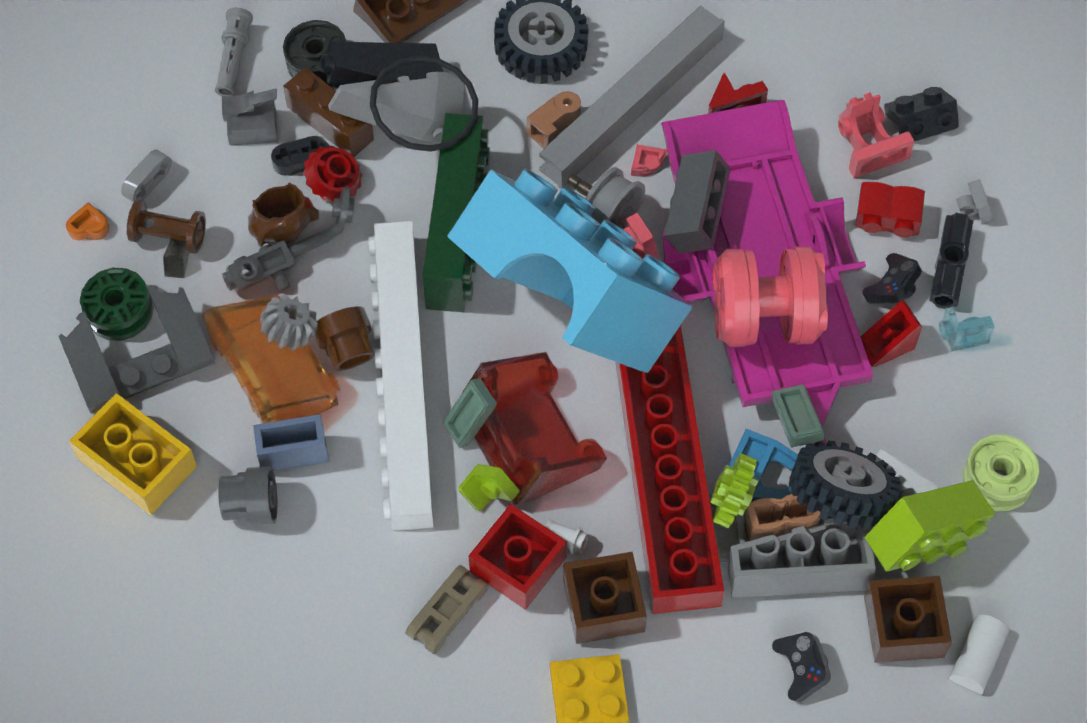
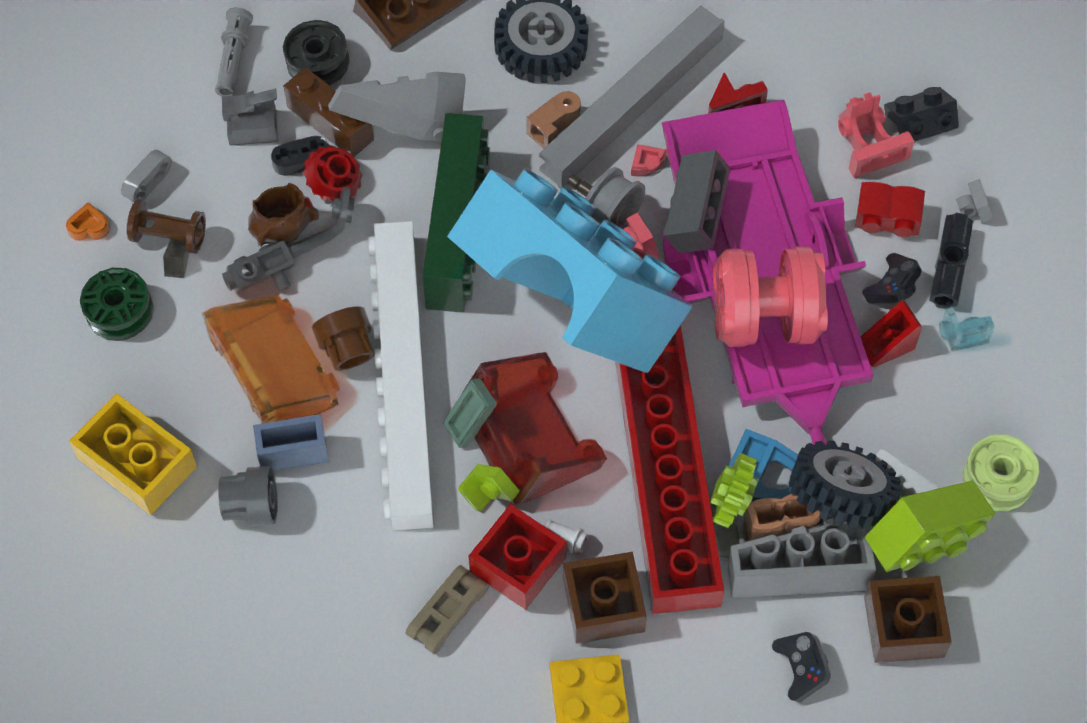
(184, 354): dark grey wedge -> none
(288, 322): light grey gear -> none
(364, 61): black slope -> none
(474, 113): black piece -> none
(797, 415): sand green tile -> none
(979, 653): white brick -> none

